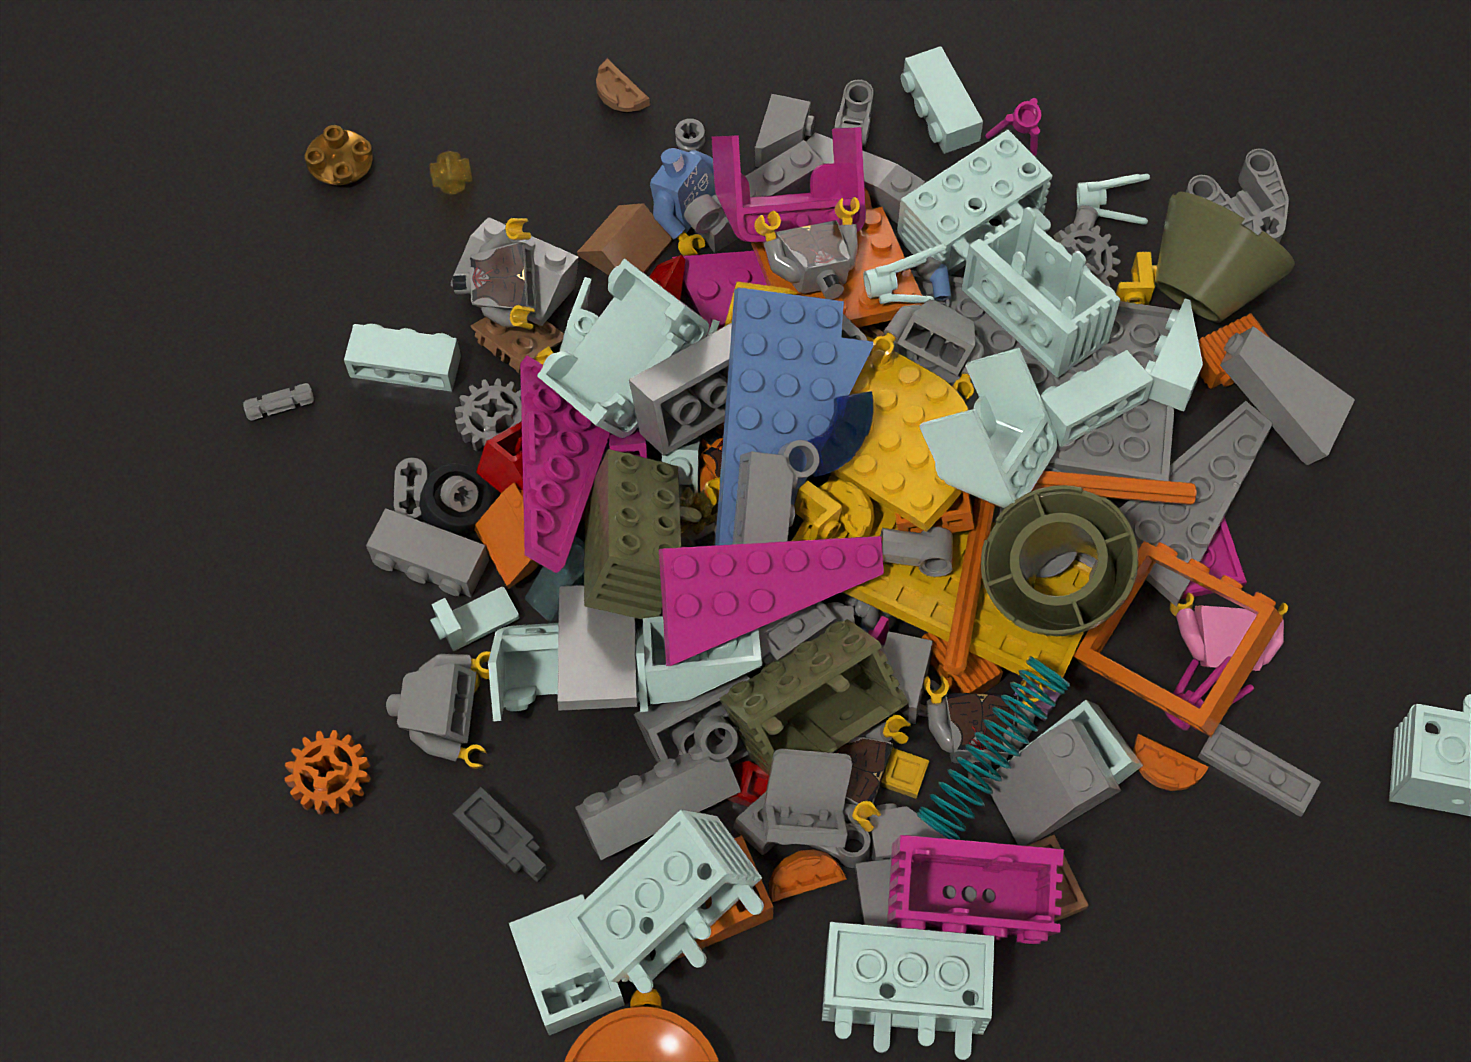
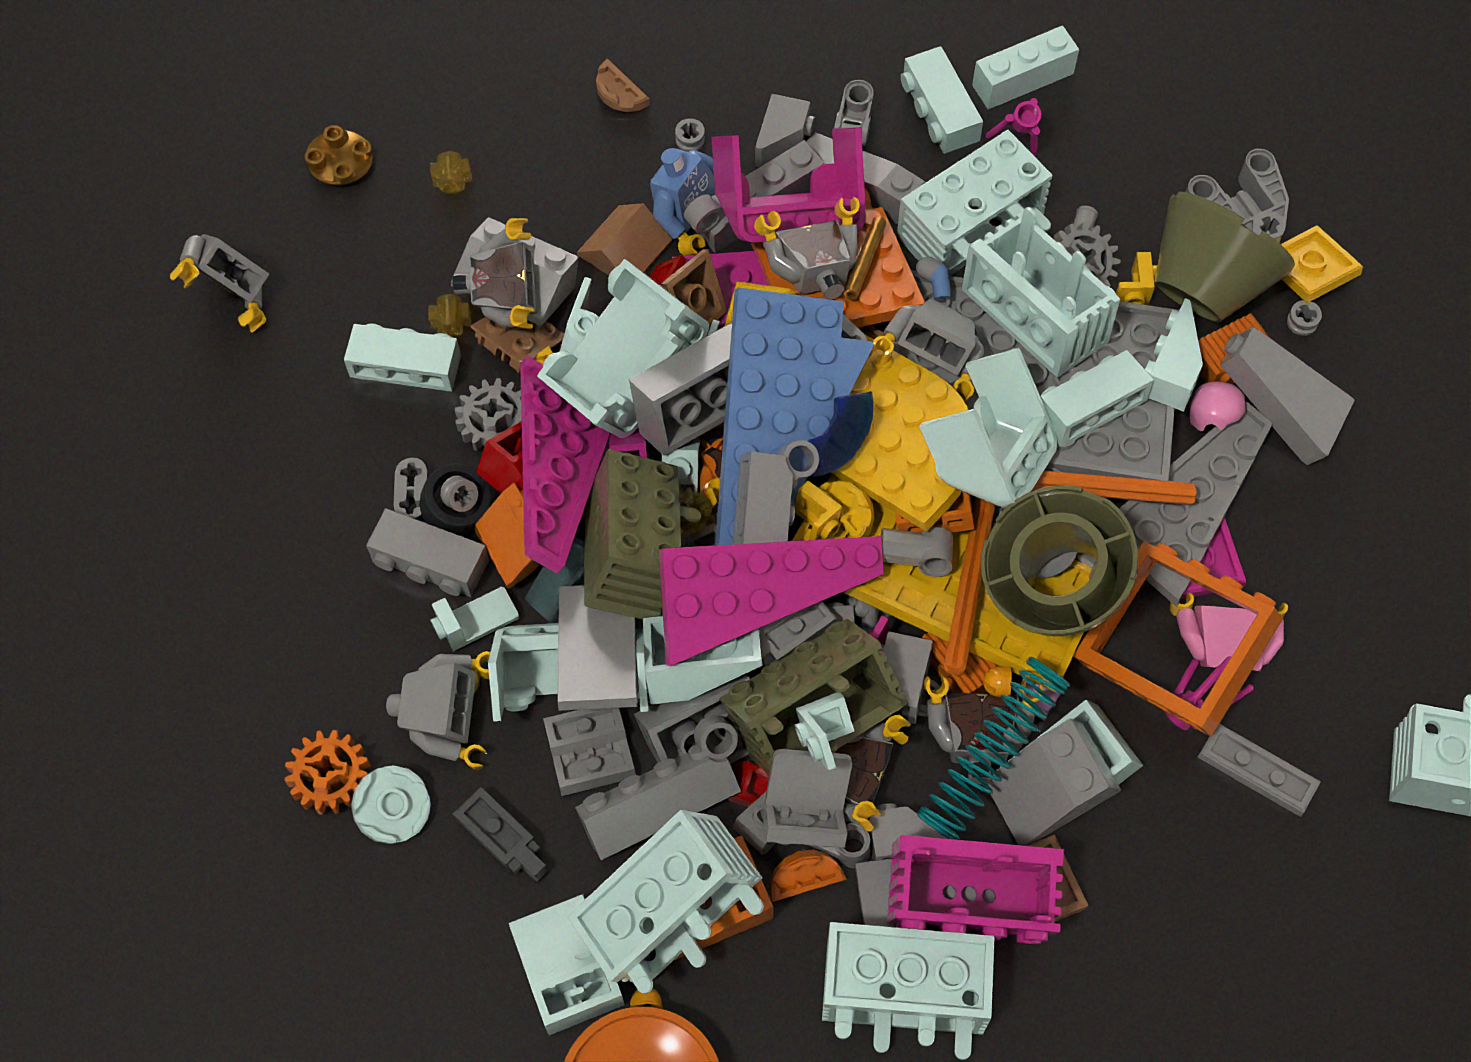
(226, 269): none -> light grey torso
(278, 401): light grey axle -> none
(390, 804): none -> light aqua tile
(449, 315): none -> clear yellow gear
(589, 749): none -> light grey slope
(698, 287): none -> medium nougat slope
(821, 723): none -> light aqua bracket
(864, 259): none -> pearl gold piece
(883, 279): light aqua plant -> none
(904, 773): yellow tile -> none
(998, 681): none -> light orange hinge
(1025, 67): none -> light aqua brick
(1094, 195): light aqua plant -> none
(1167, 767): orange plate -> none
(1216, 404): none -> bright pink hair
(1310, 311): none -> light grey bush
(1318, 264): none -> yellow tile

